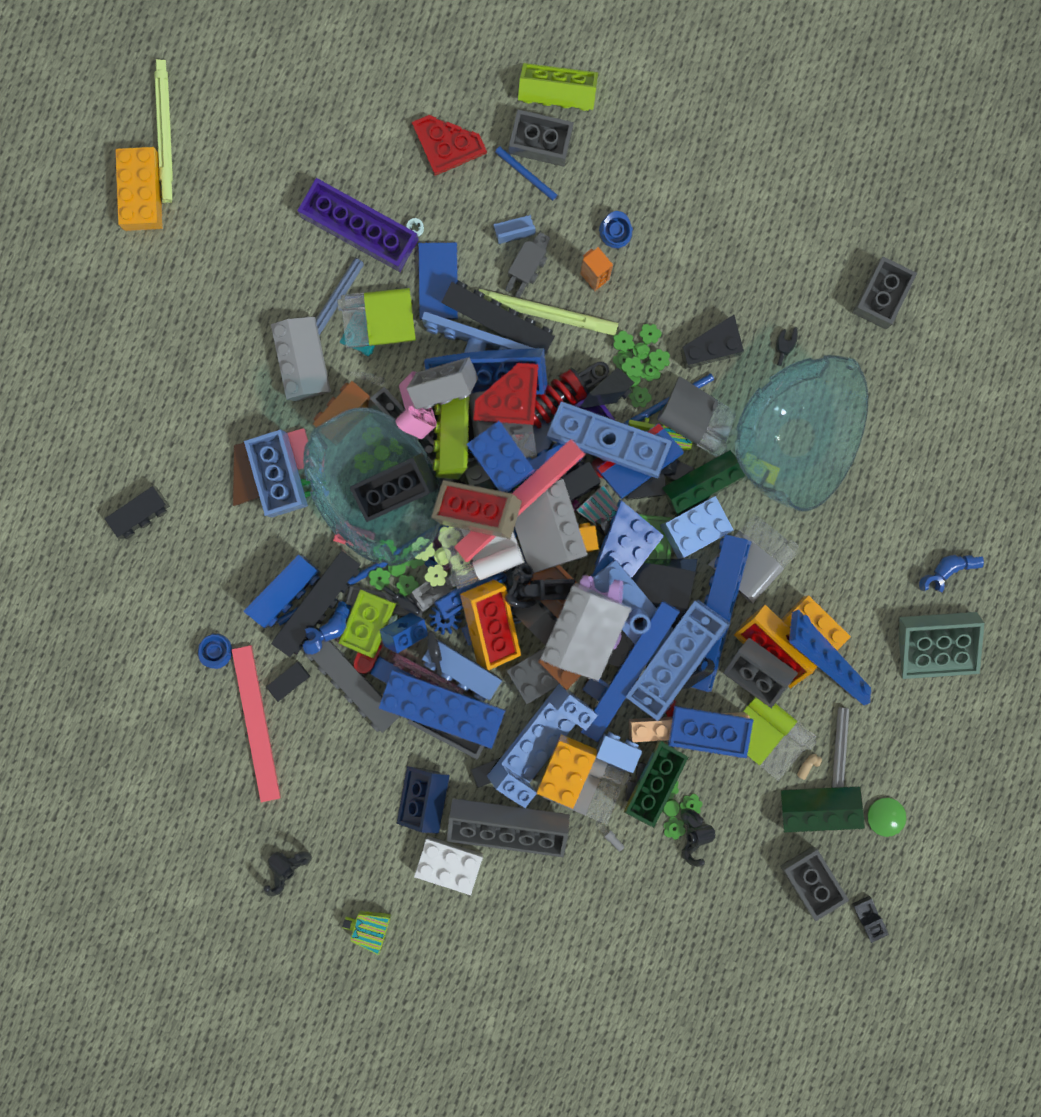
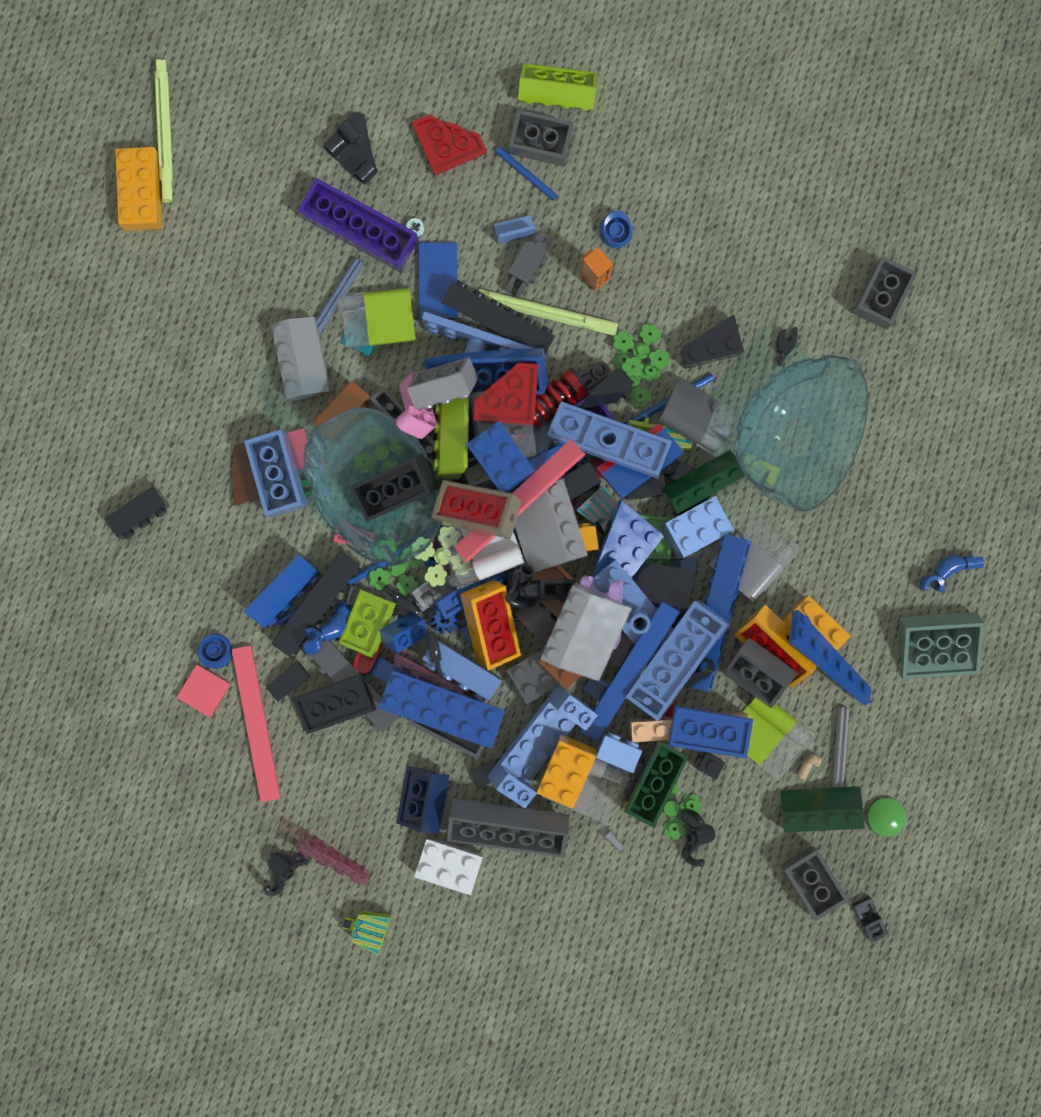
(203, 690): none -> coral tile
(331, 857): none -> clear pink wing
(334, 703): none -> black tile
(352, 148): none -> black panel
(709, 764): none -> black bracket

